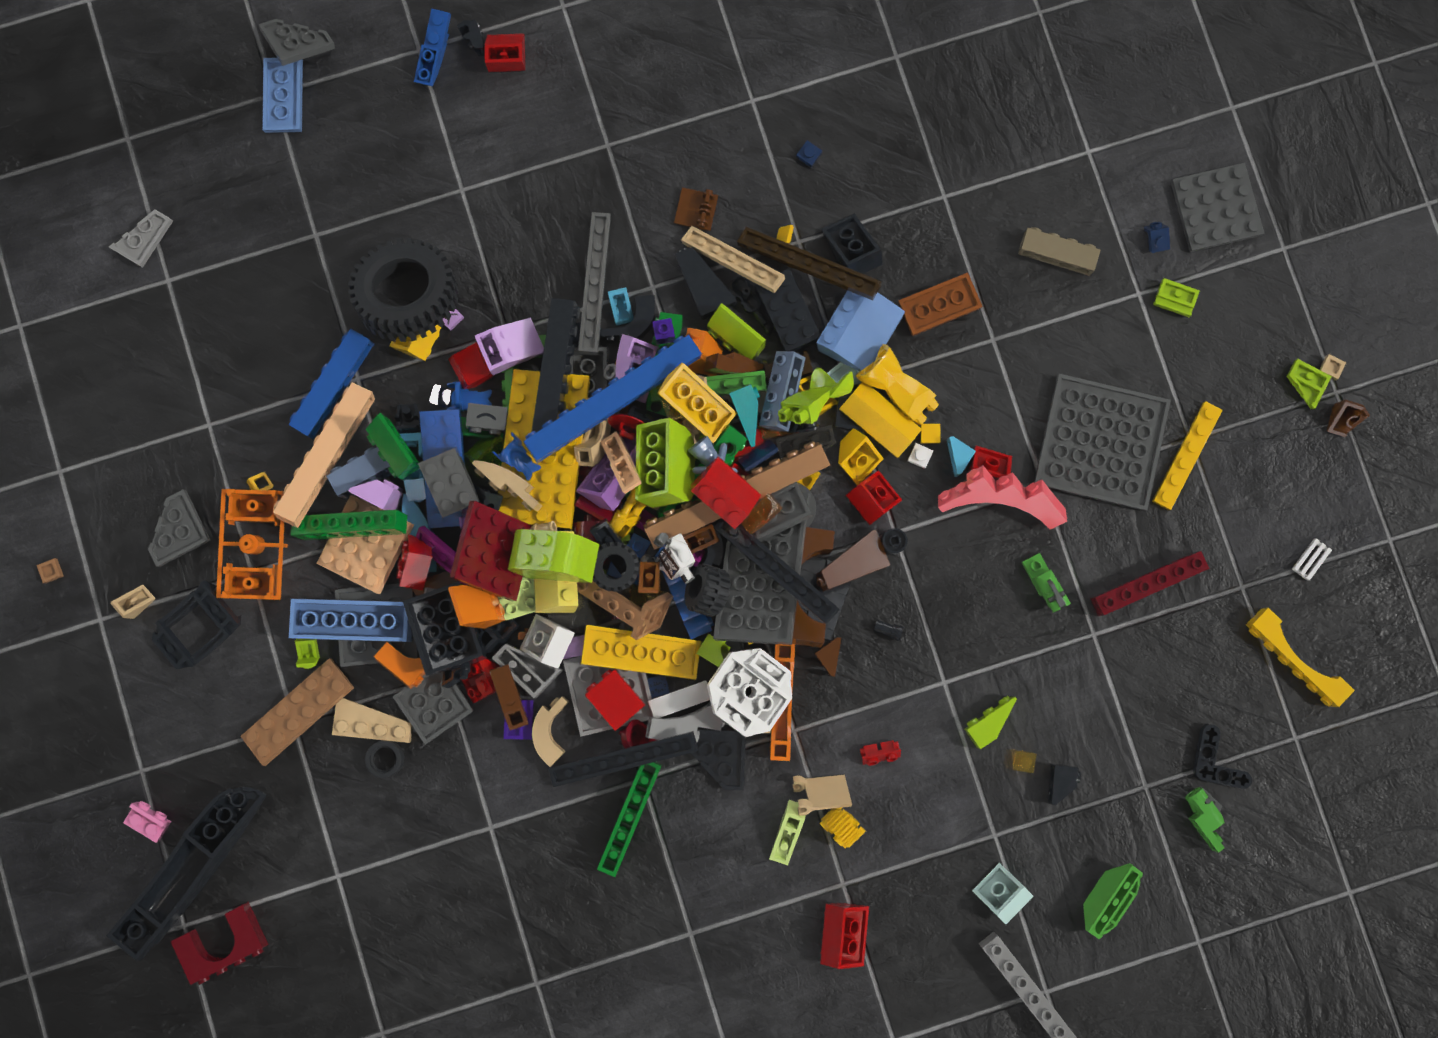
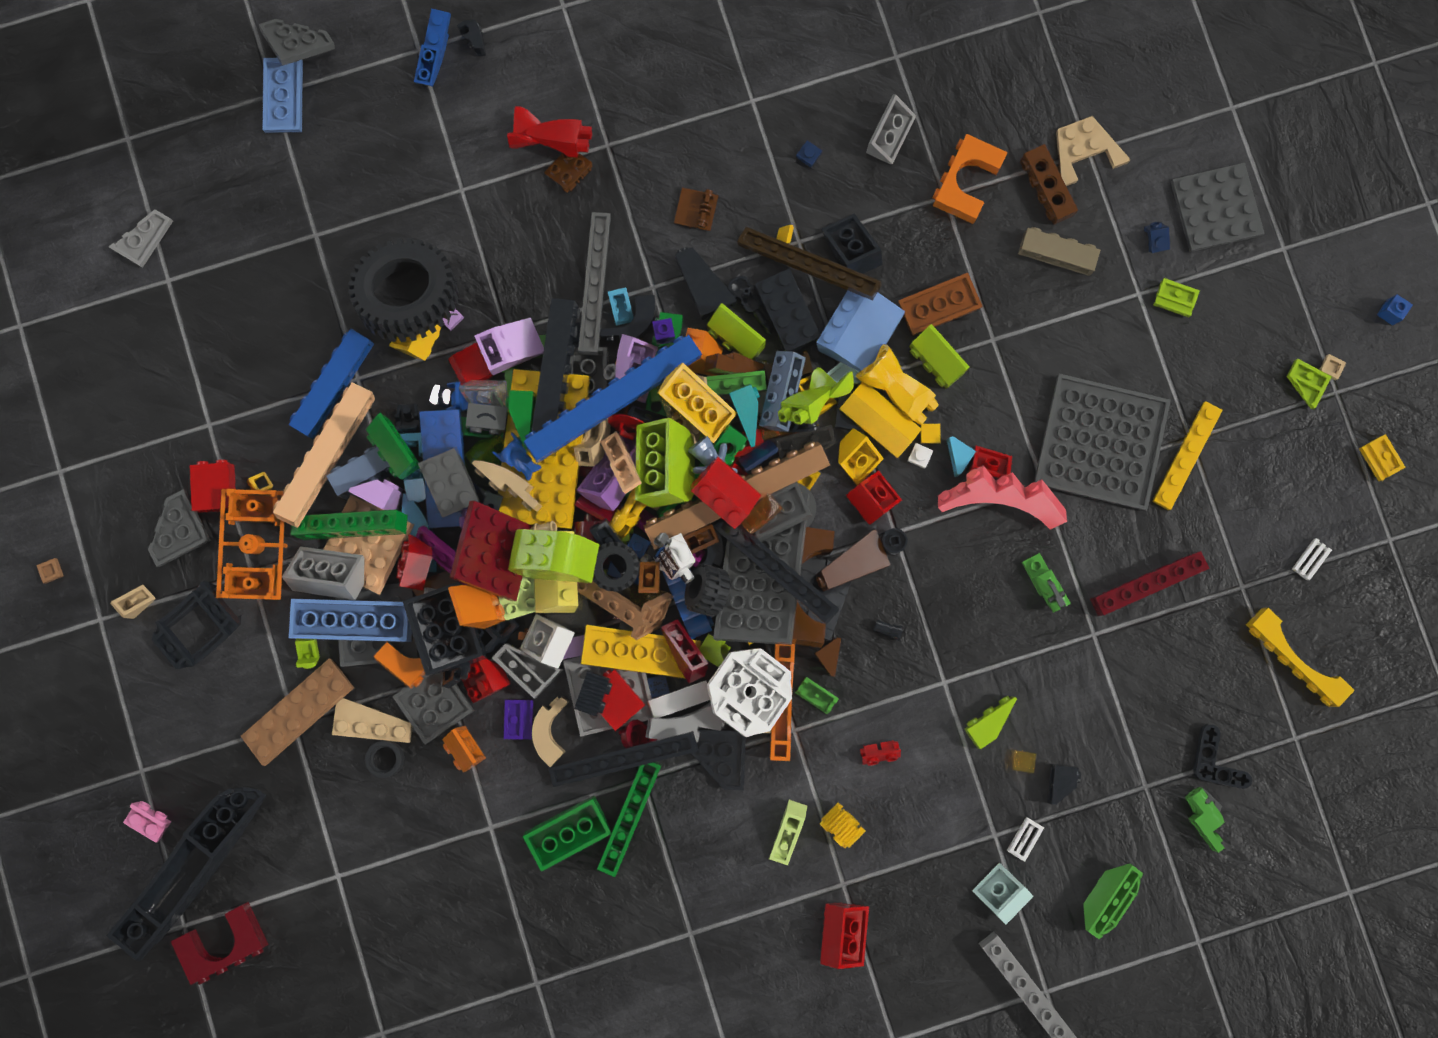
(207, 482): none -> red brick
(326, 573): none -> light grey slope
(463, 748): none -> orange slope
(485, 392): none -> clear slope
(505, 52): red slope -> none
(509, 697): reddish brown slope -> none
(521, 408): none -> green slope
(561, 134): none -> red hips
(567, 170): none -> reddish brown hinge
(567, 833): none -> green slope
(593, 693): none -> black brick
(685, 652): none -> dark red slope
(733, 259): tan plate -> none
(816, 695): none -> bright green hinge
(822, 793): tan flag -> none
(891, 130): none -> light grey slope
(938, 357): none -> lime slope
(971, 153): none -> orange arch
(1018, 835): none -> white tile
(1041, 157): none -> reddish brown brick
(1083, 141): none -> tan wing
(1345, 417): reddish brown slope -> none
(1382, 457): none -> yellow plate
(1394, 309): none -> blue brick

